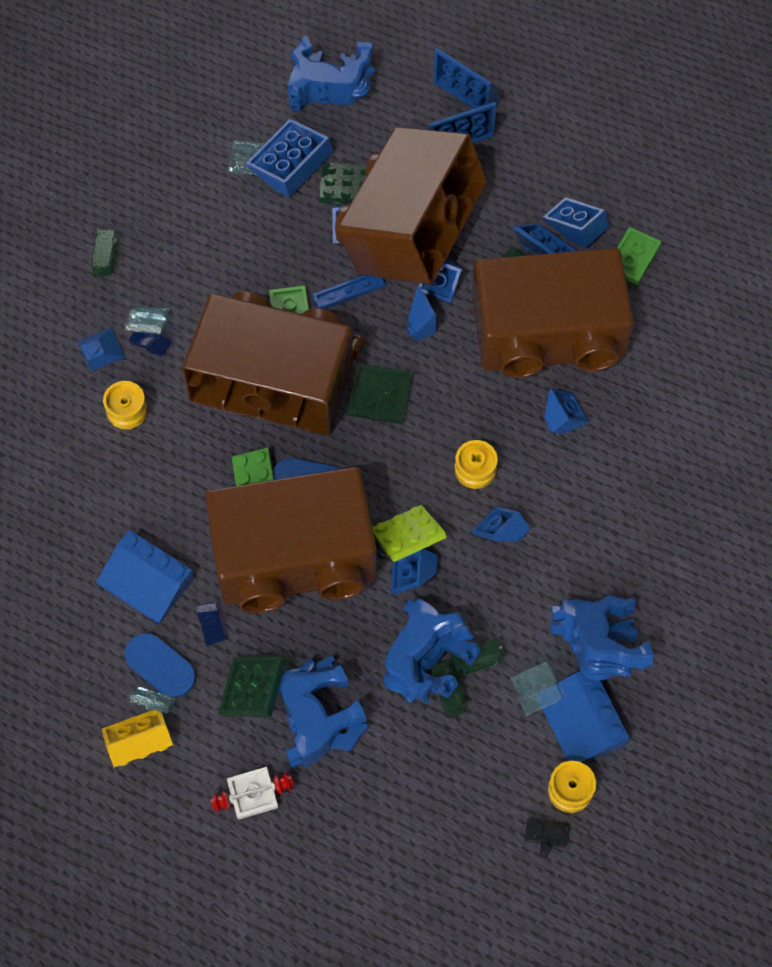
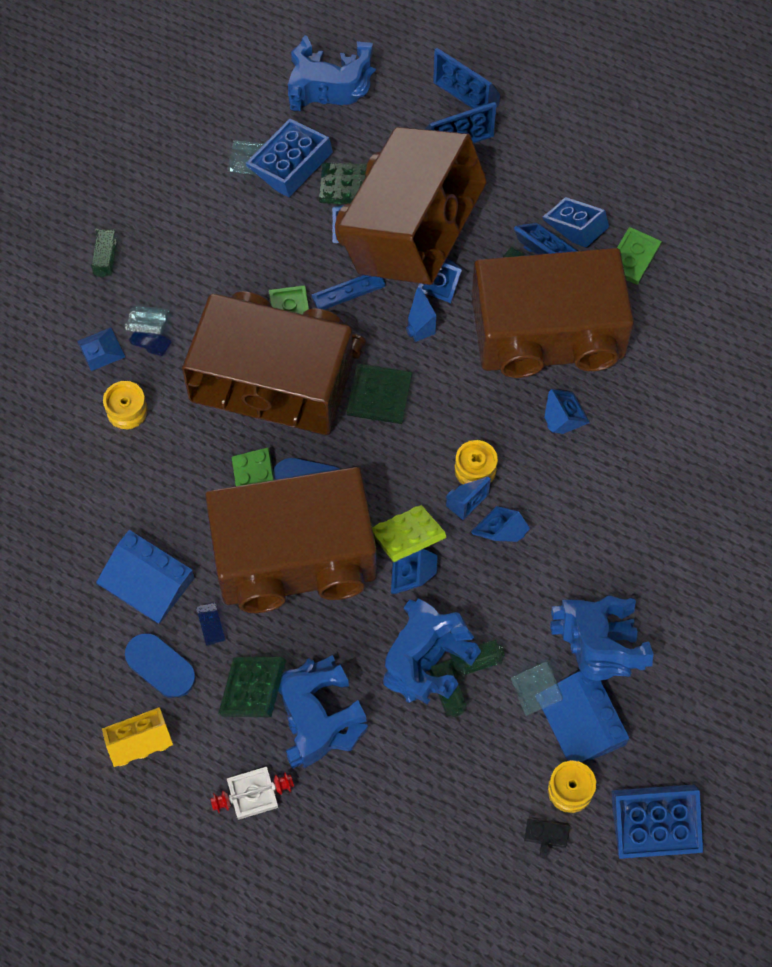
(152, 700): clear light blue plate -> none
(468, 497): none -> blue slope
(657, 821): none -> blue slope

